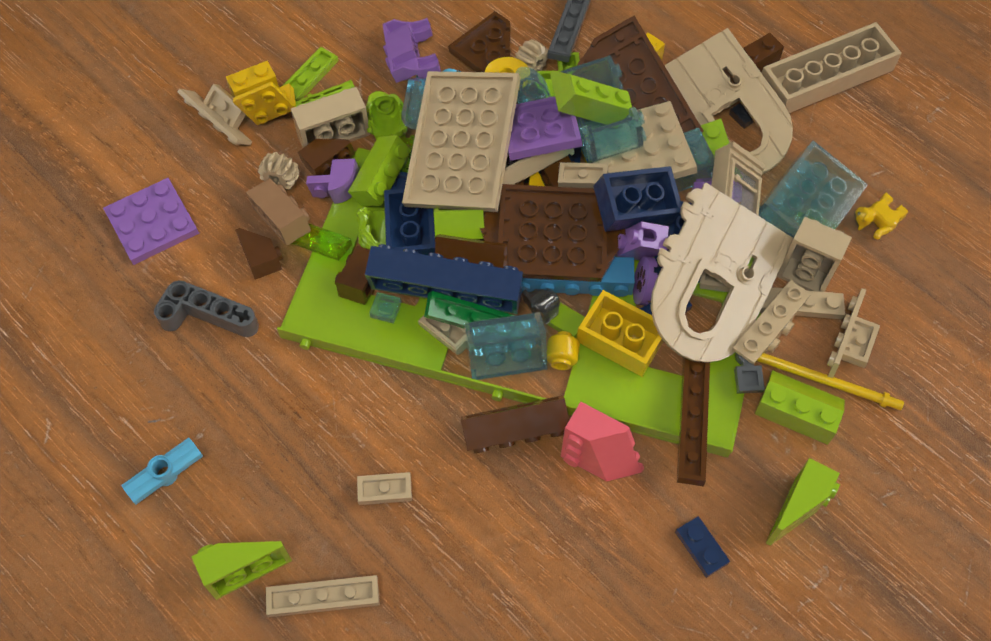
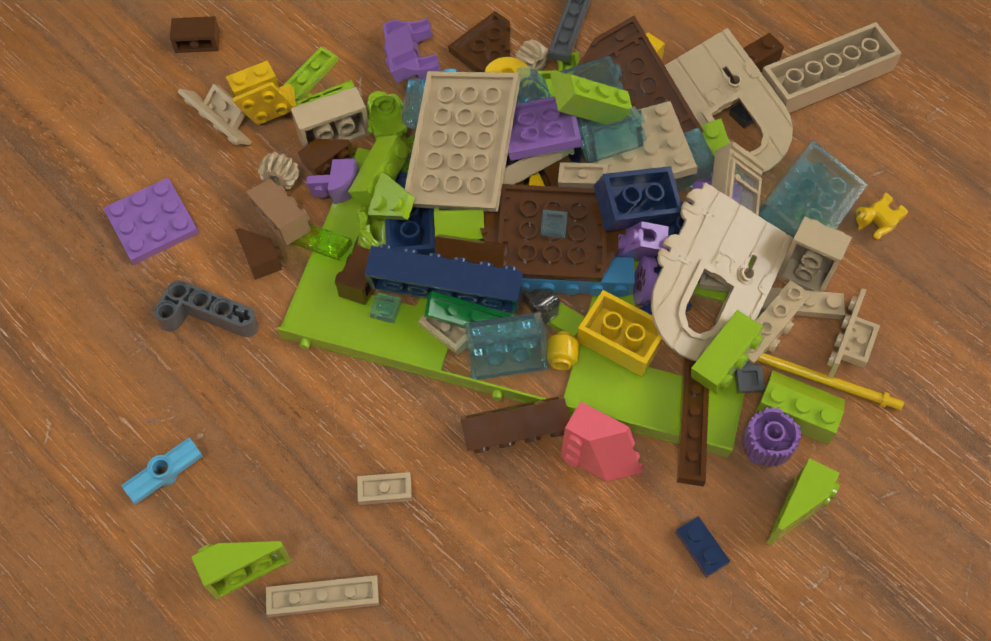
(194, 34): none -> reddish brown brick
(390, 200): none -> lime wing
(554, 223): none -> clear light blue tile
(727, 352): none -> lime brick
(771, 437): none -> medium lavender brick

